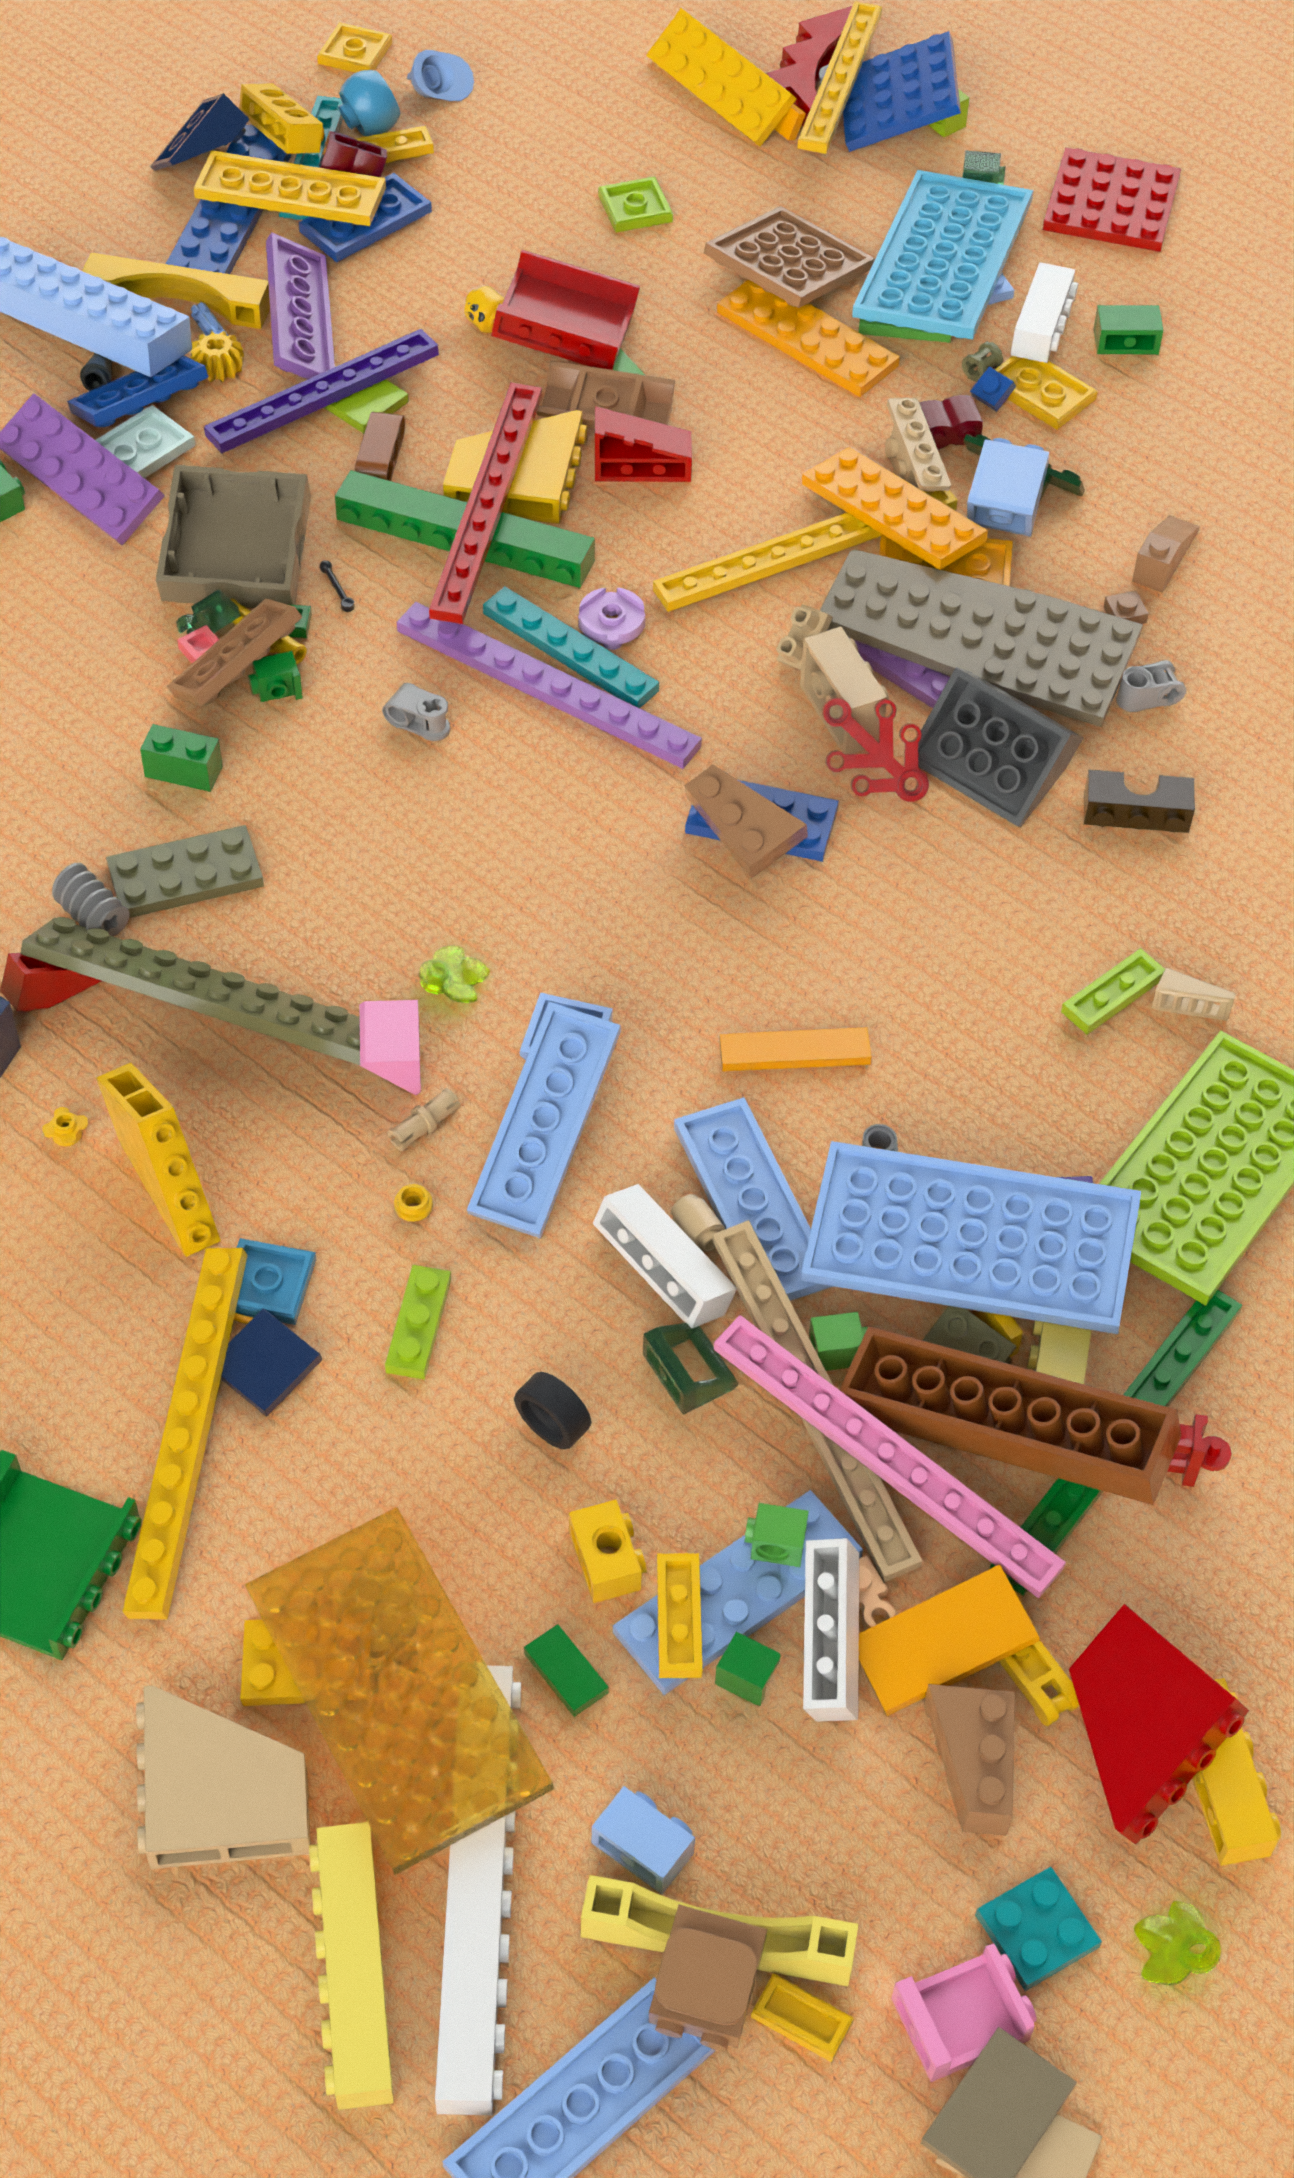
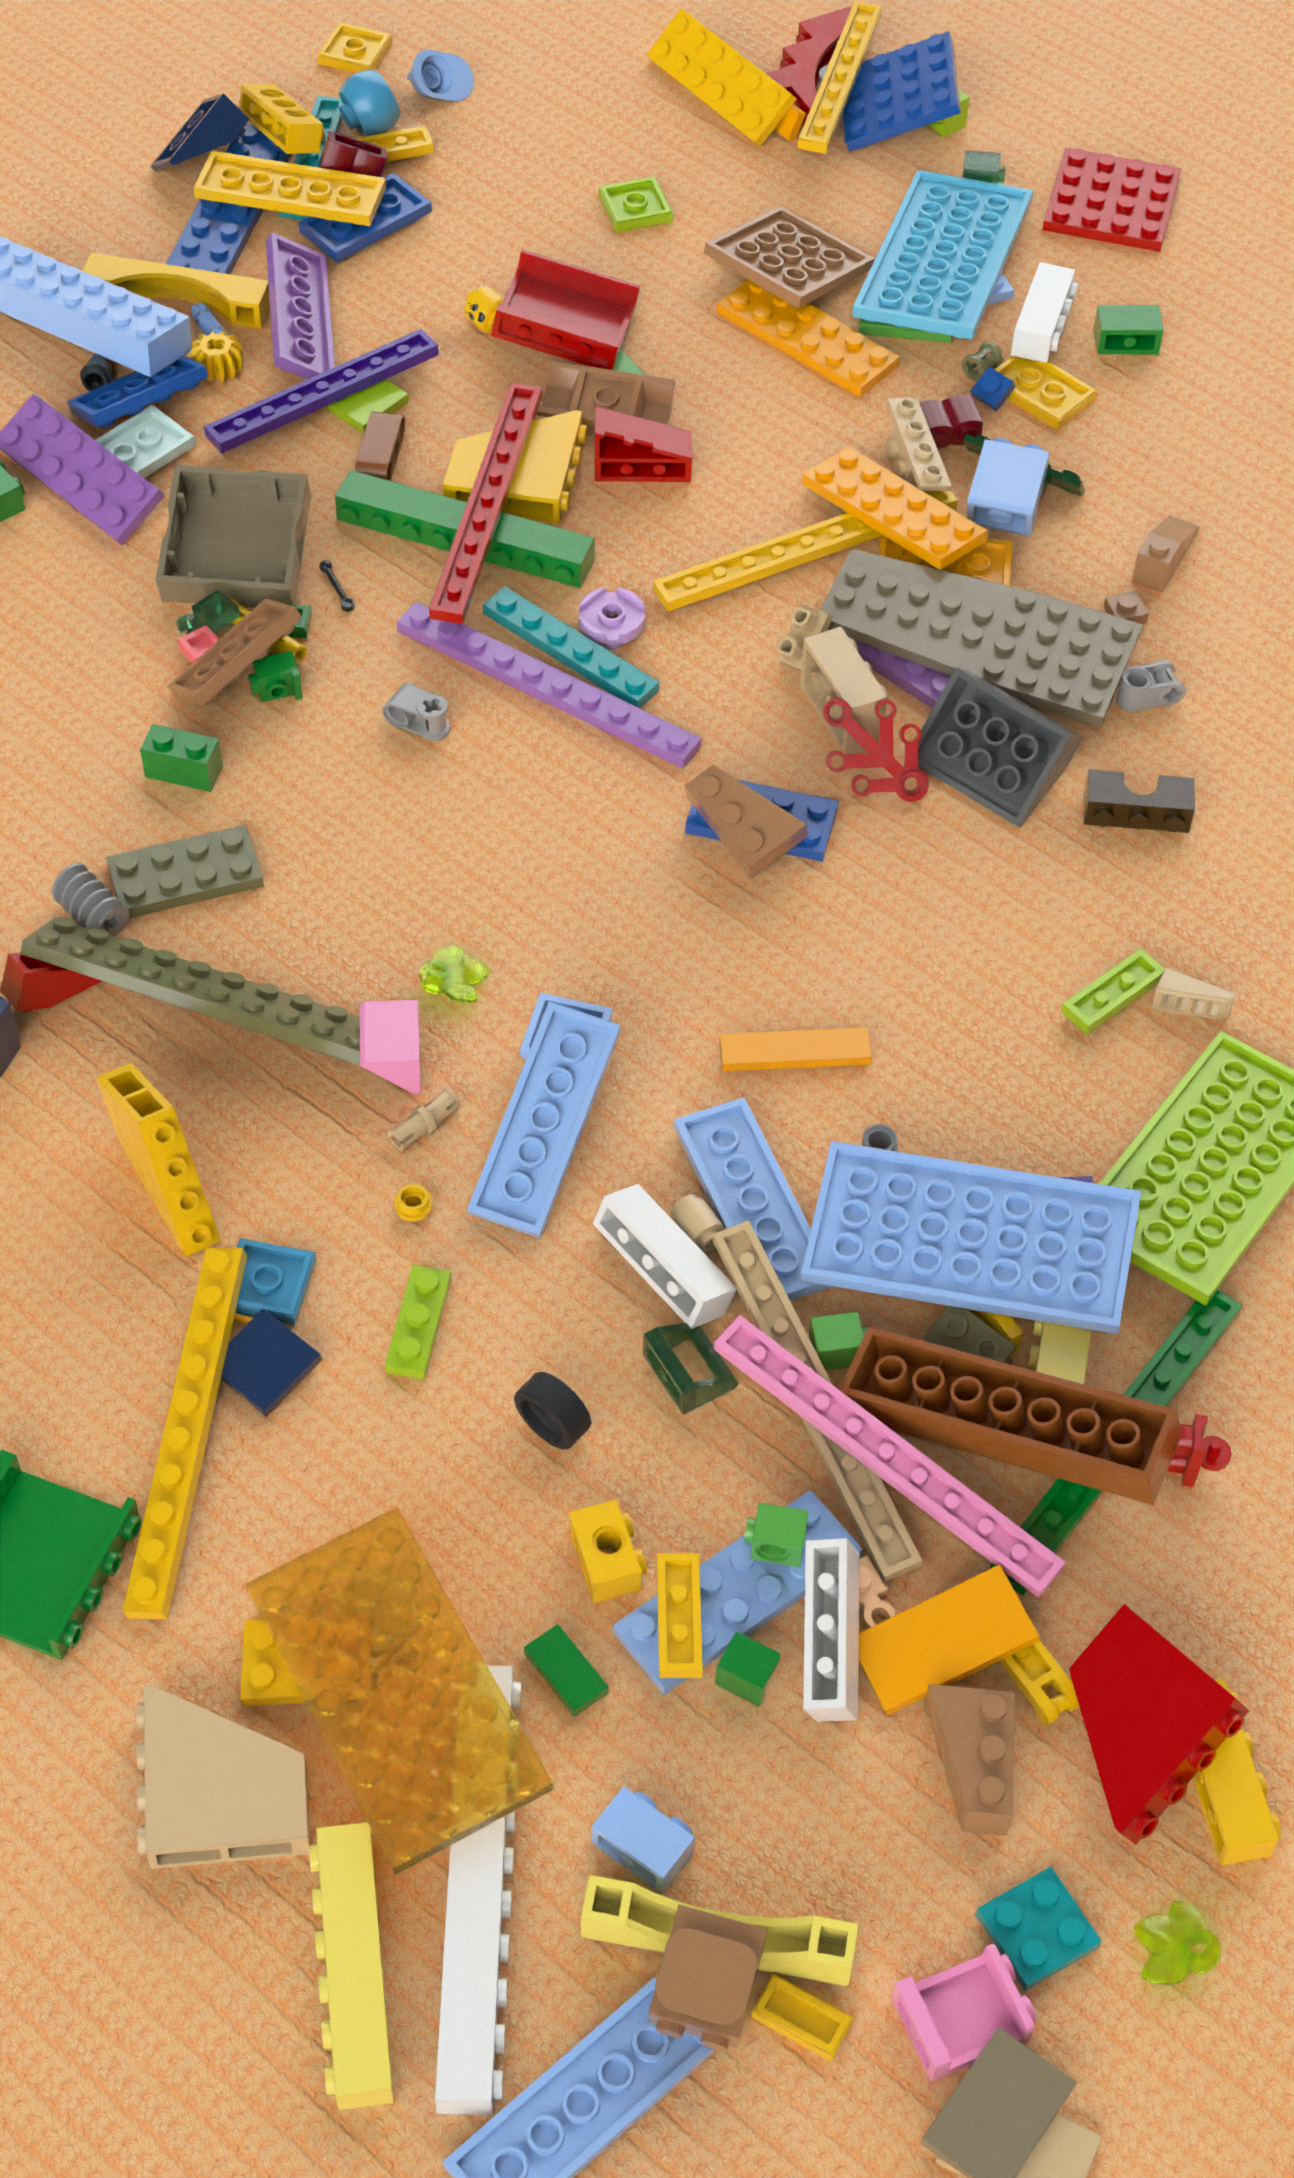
(65, 1135): yellow plate -> none

